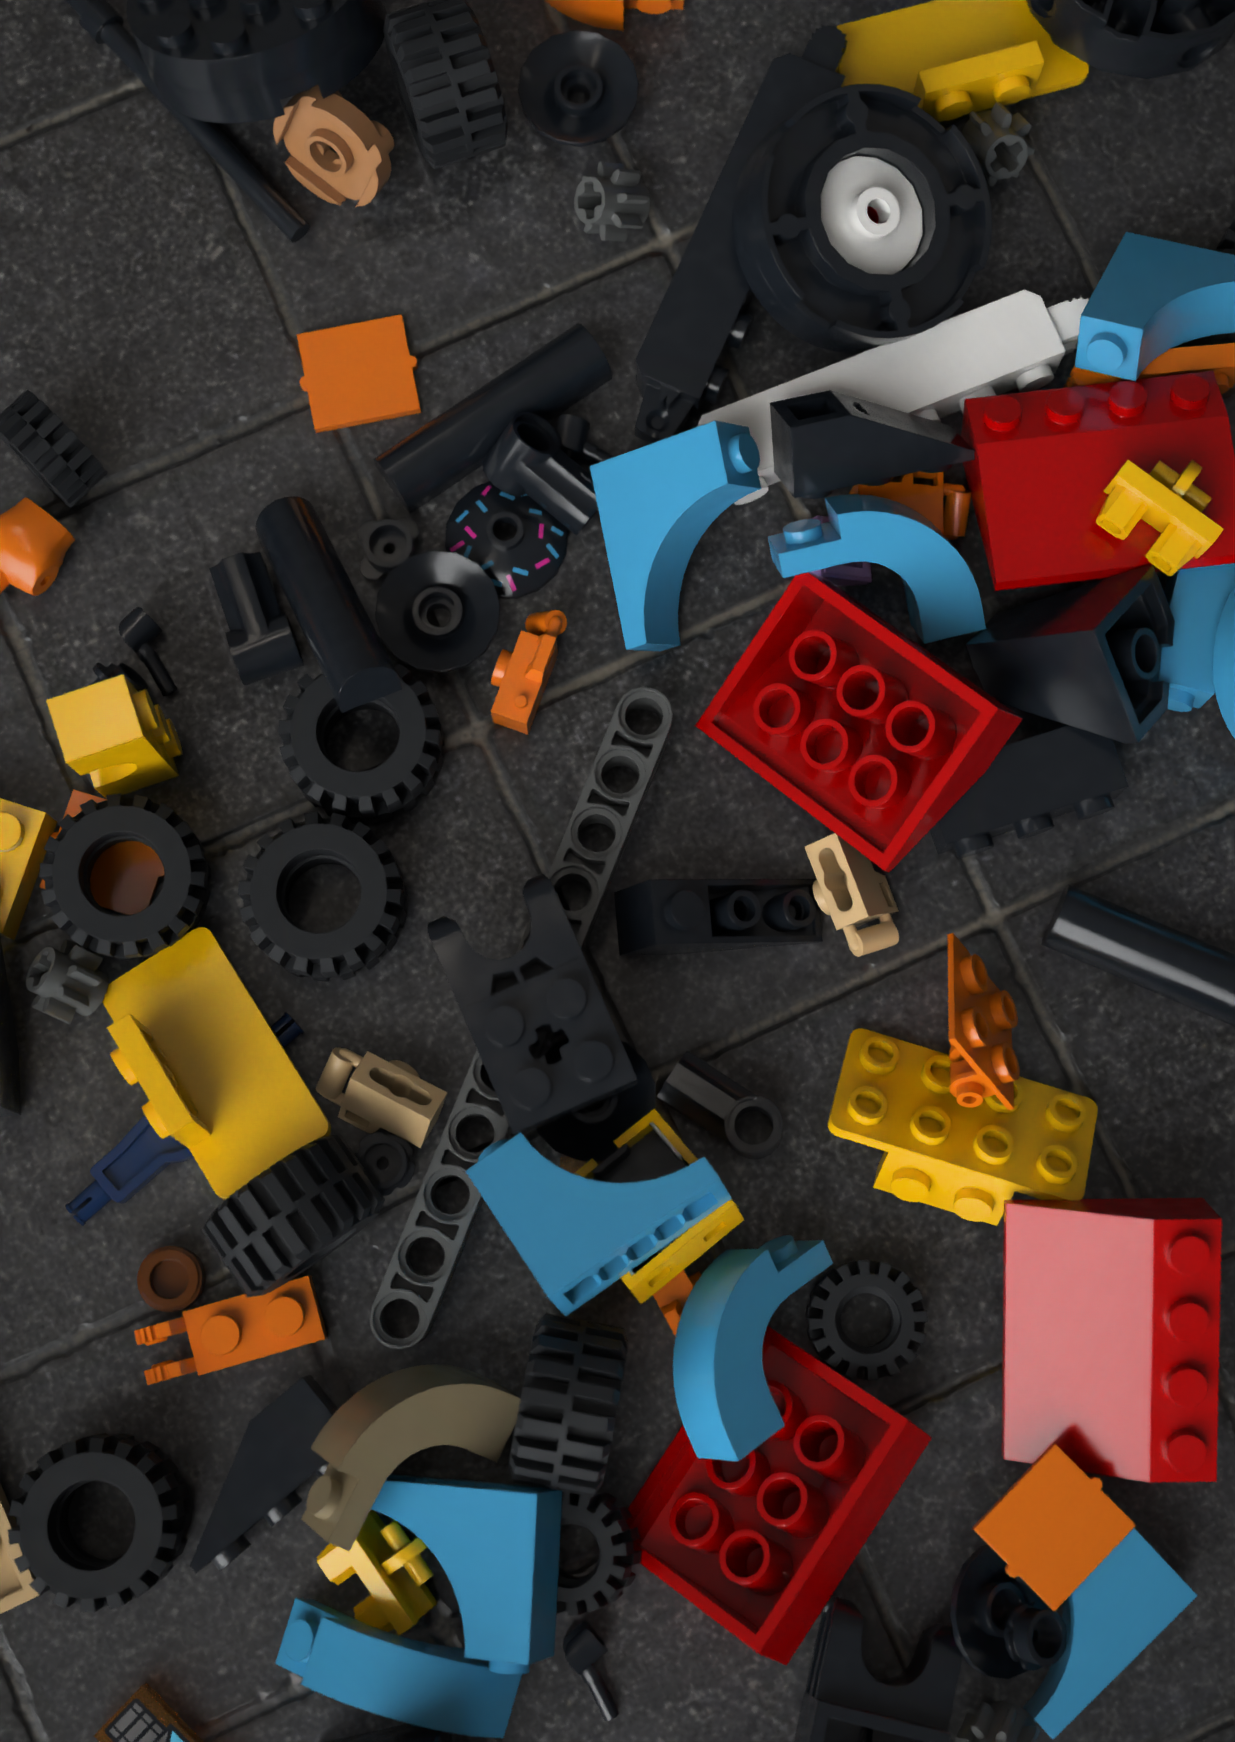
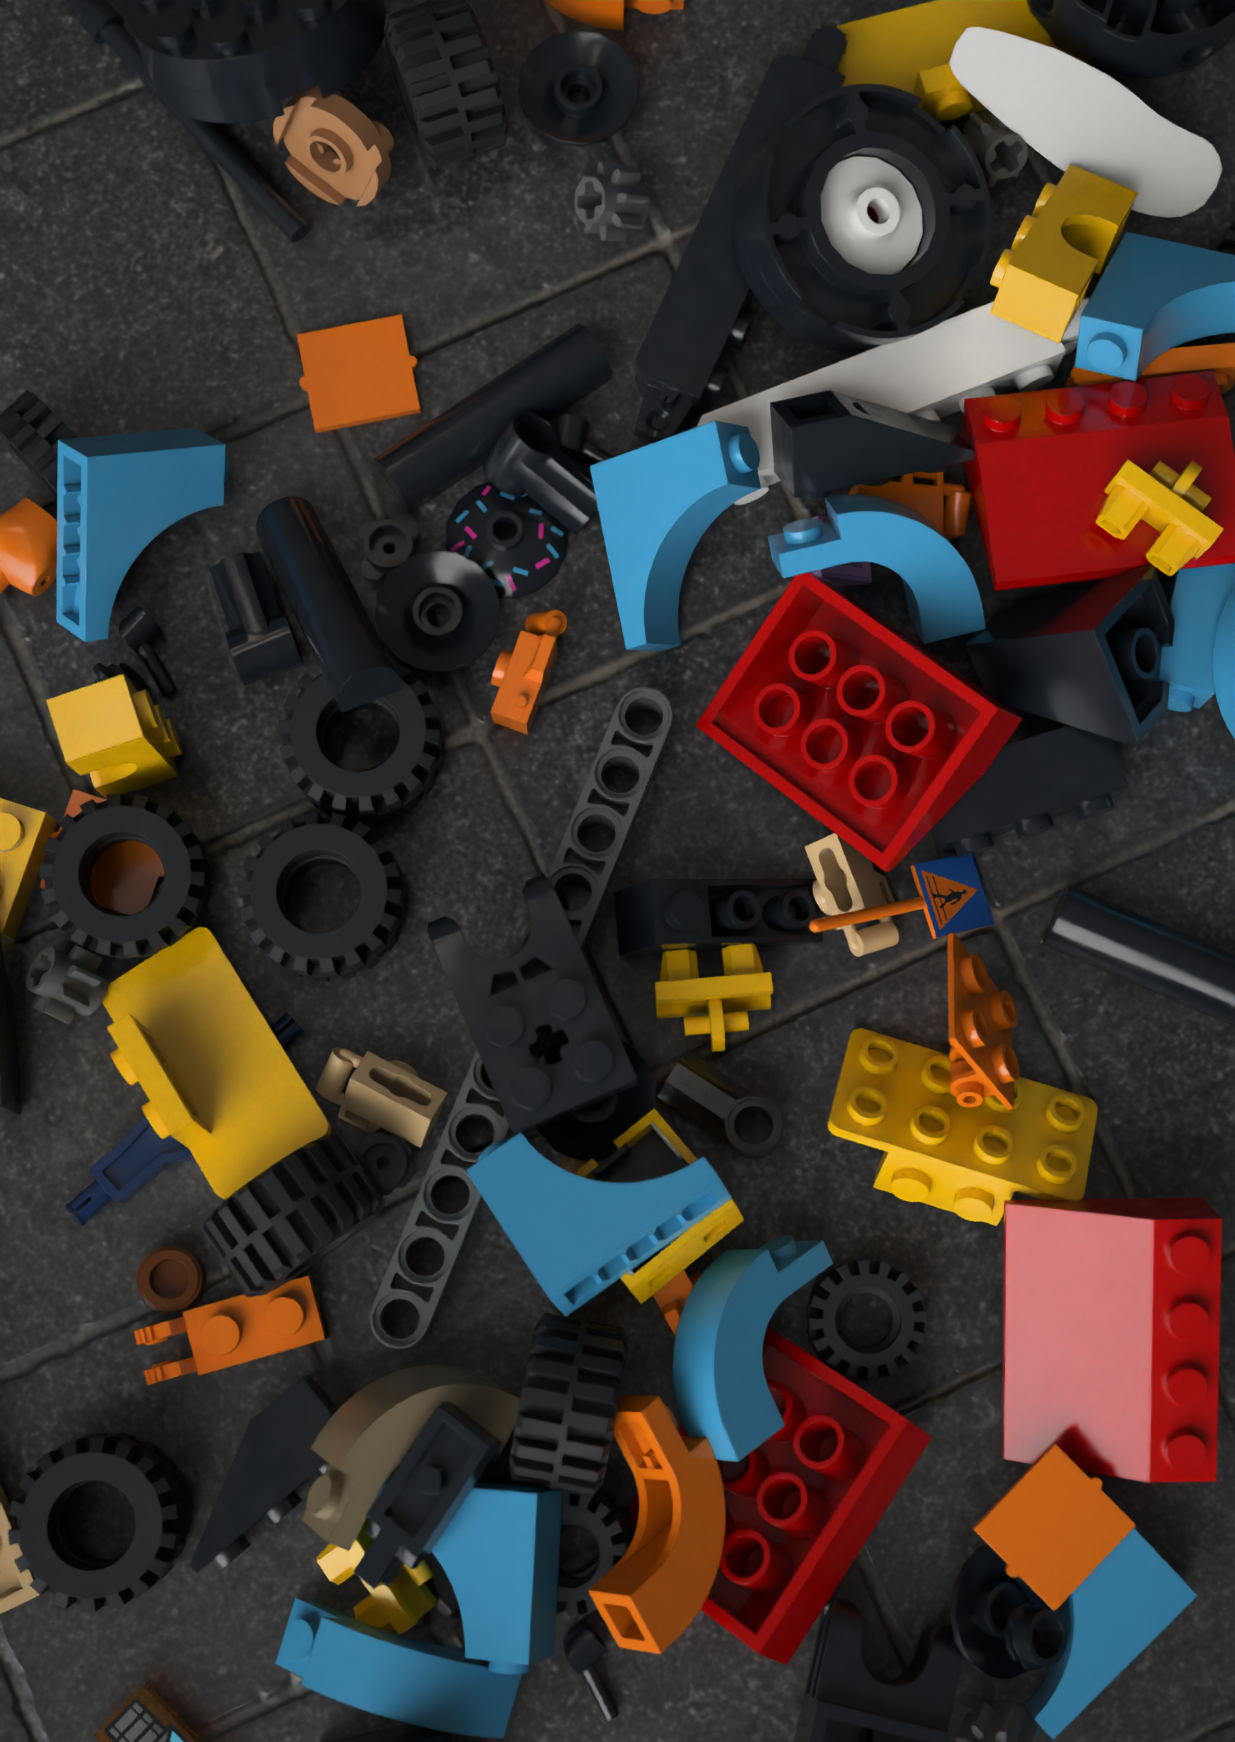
(115, 501): none -> dark azure arch
(425, 1493): none -> black hinge
(678, 1530): none -> orange arch
(717, 1002): none -> yellow hips
(947, 893): none -> piece
(1059, 251): none -> yellow arch
(1086, 120): none -> white sticker

